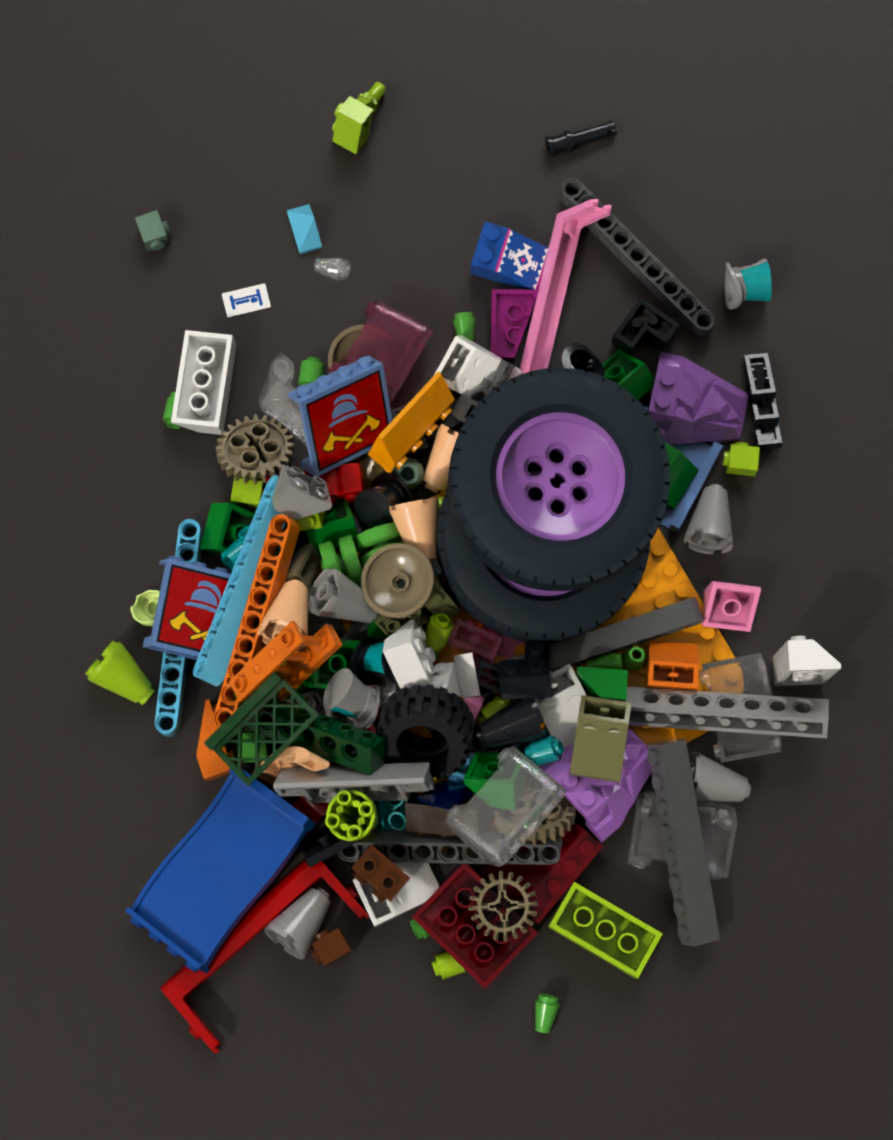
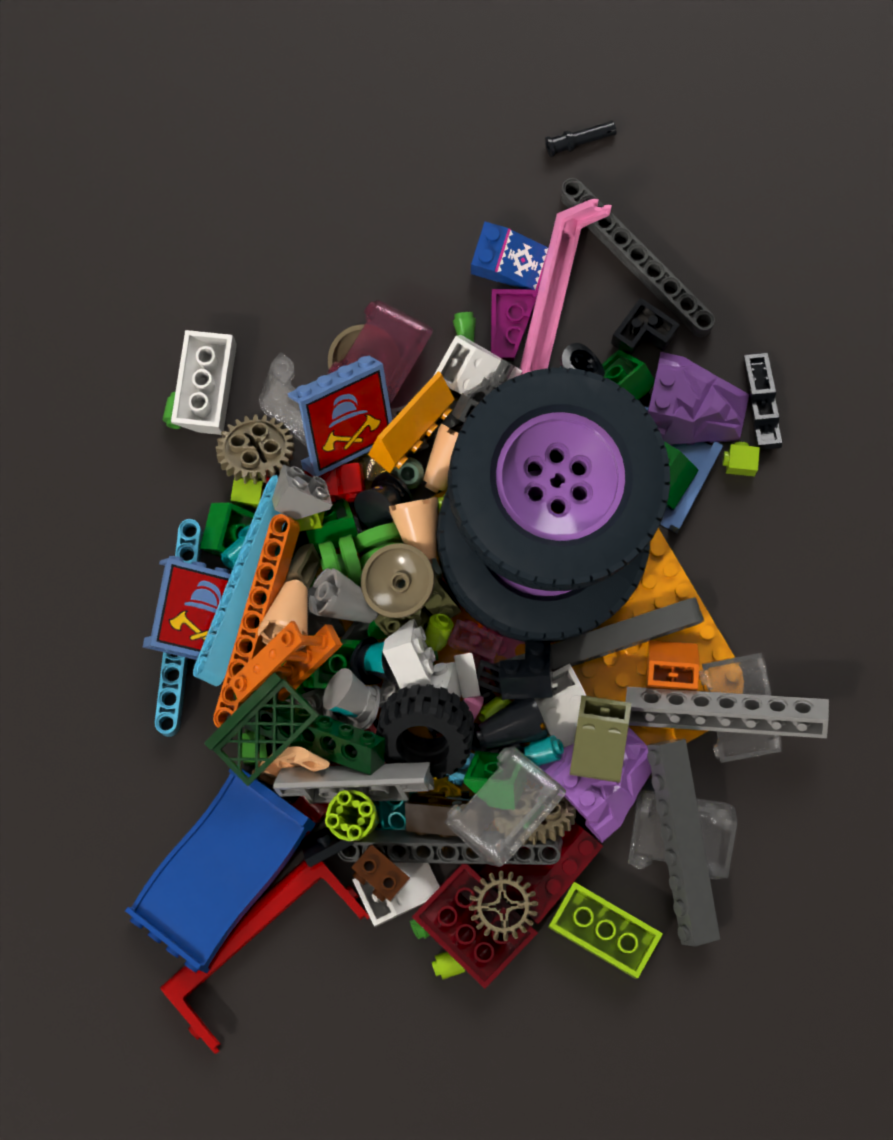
(120, 674): lime cone -> none
(145, 607): yellowish green hair -> none
(153, 230): sand green brick -> none
(210, 763): orange slope -> none
(246, 300): white sticker -> none
(300, 923): light grey cone -> none
(304, 229): medium azure slope -> none
(310, 370): bright green brick -> none
(330, 947): reddish brown brick -> none
(333, 267): clear cone -> none
(355, 118): lime brick -> none
(445, 794): clear blue piece -> none
(545, 1012): bright green cone -> none
(603, 682): green slope -> none
(607, 661): bright green cone -> none
(632, 663): bright green cone -> none
(711, 522): light grey cone -> none
(716, 782): light grey cone -> none
(730, 605): bright pink slope -> none
(747, 283): hat -> none
(803, 663): white slope -> none

